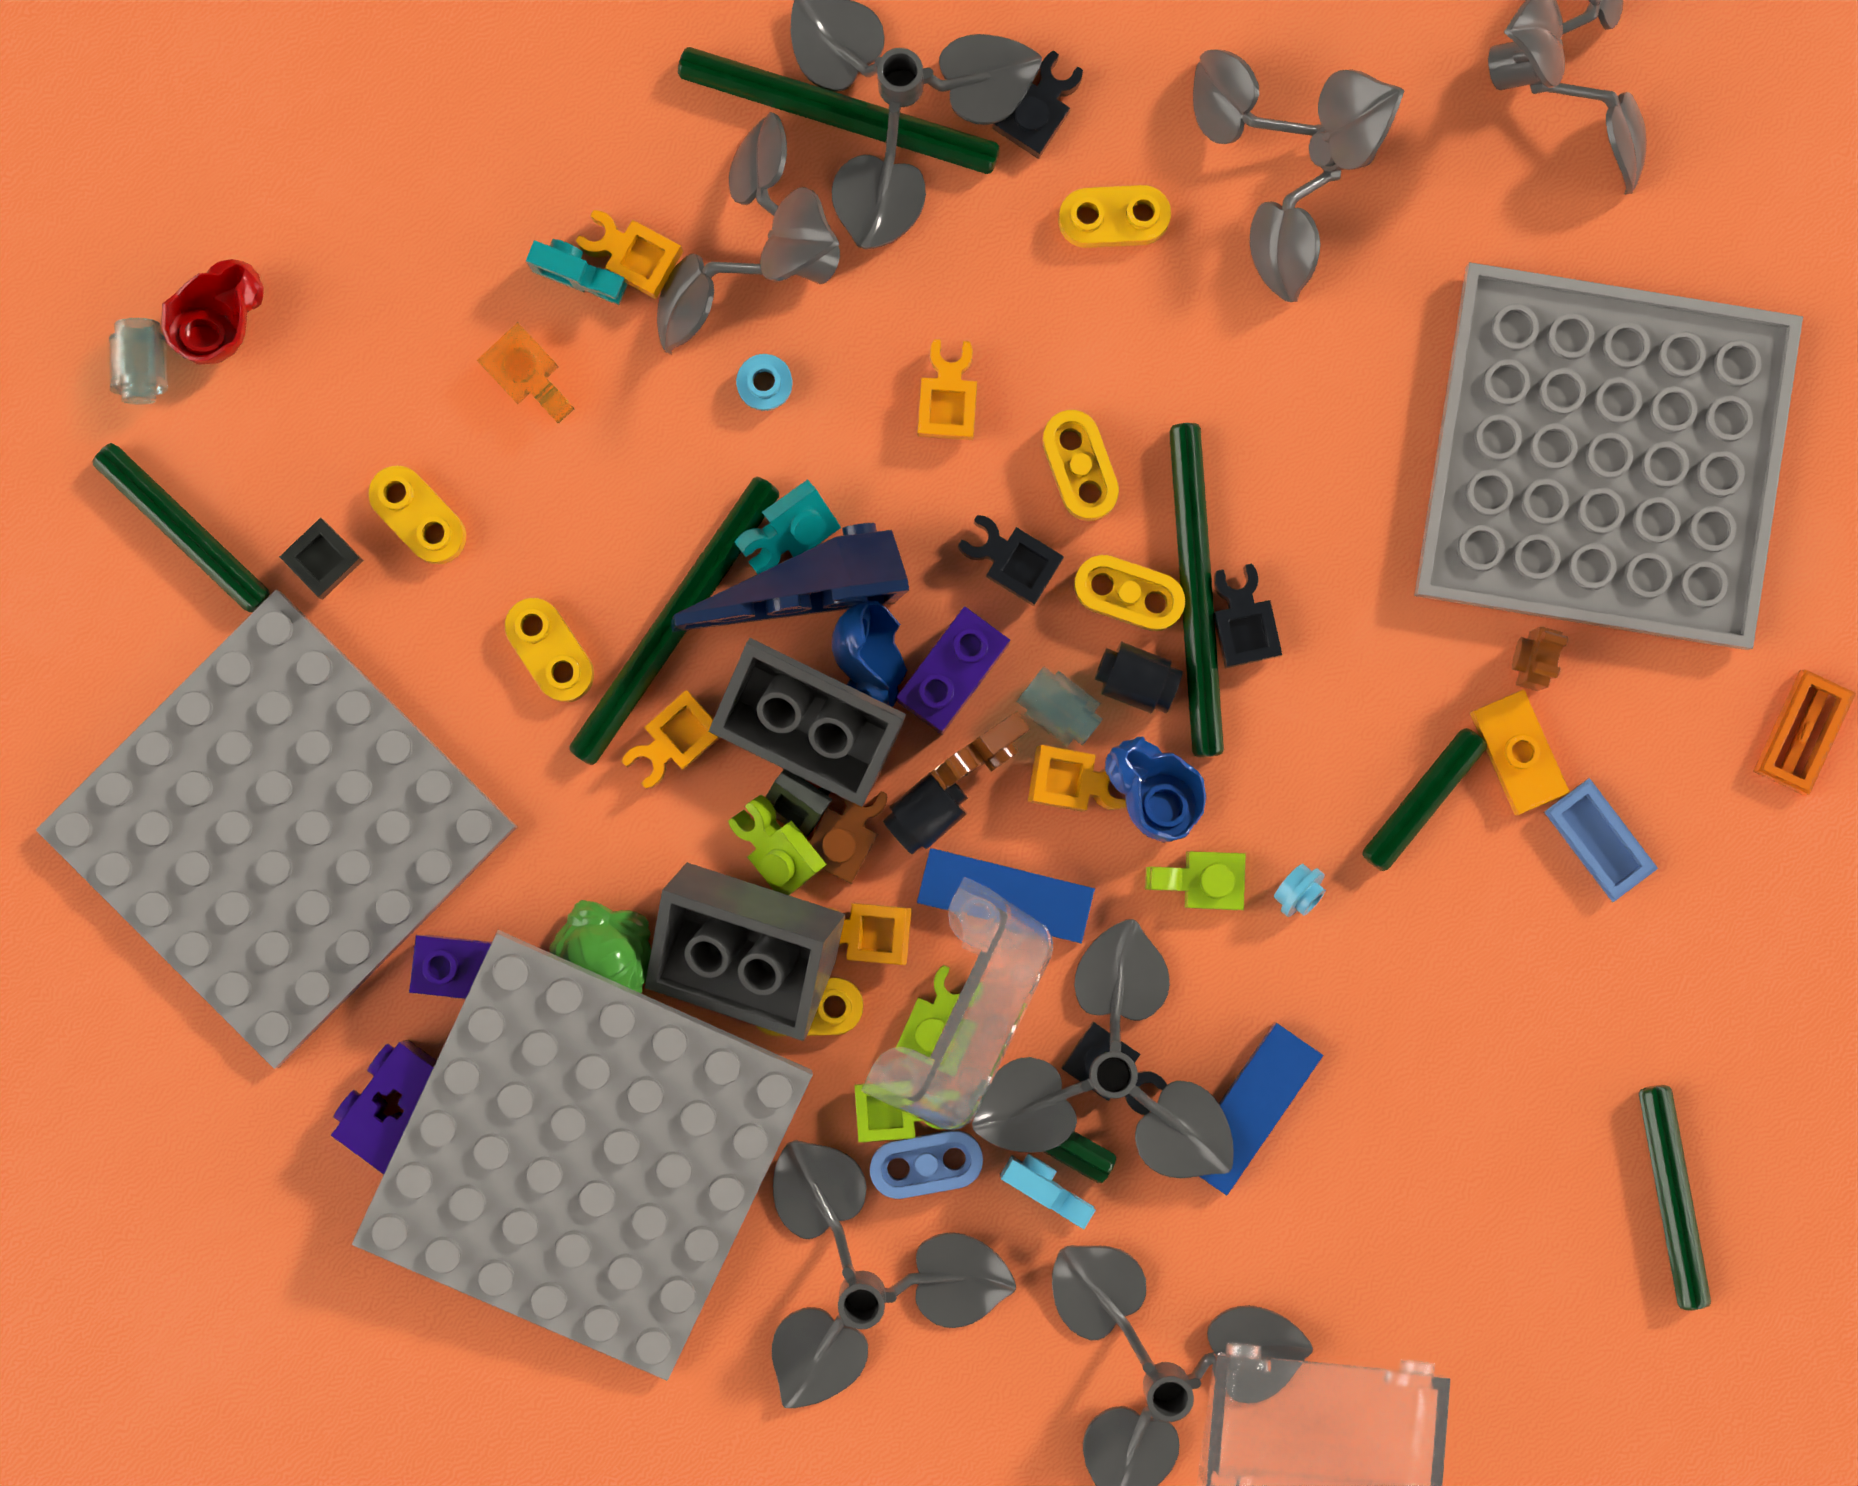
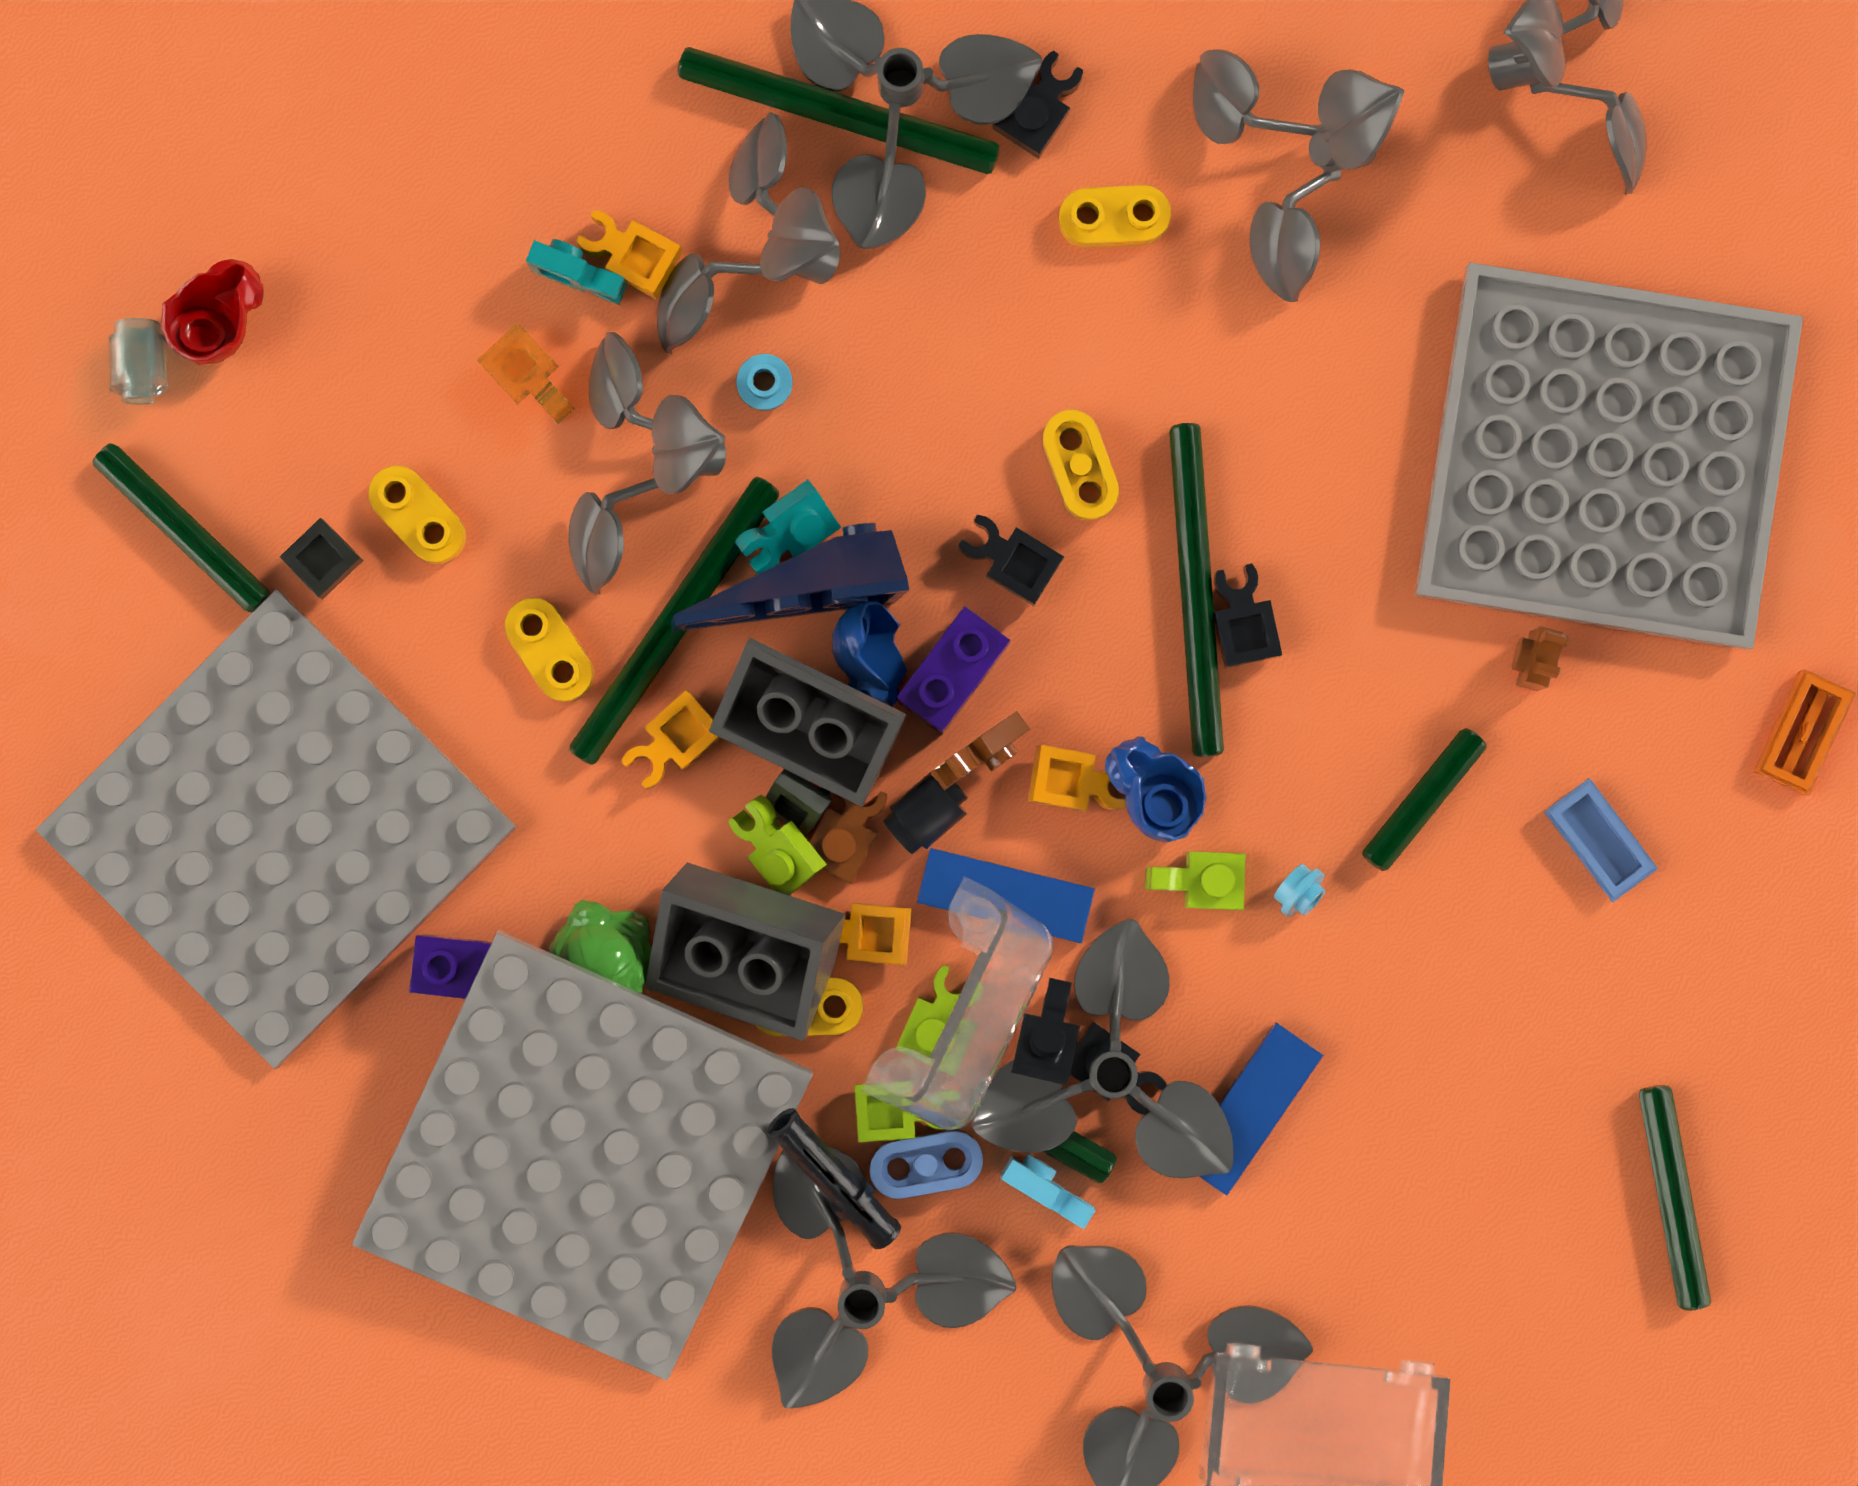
(361, 1116): dark purple brick -> none
(682, 451): none -> dark grey plant
(873, 1221): none -> black pin
(947, 401): light orange plate -> none
(1046, 1042): none -> black plate
(1060, 707): clear light blue brick -> none
(1129, 590): yellow plate -> none
(1138, 678): black brick -> none
(1519, 752): light orange plate -> none

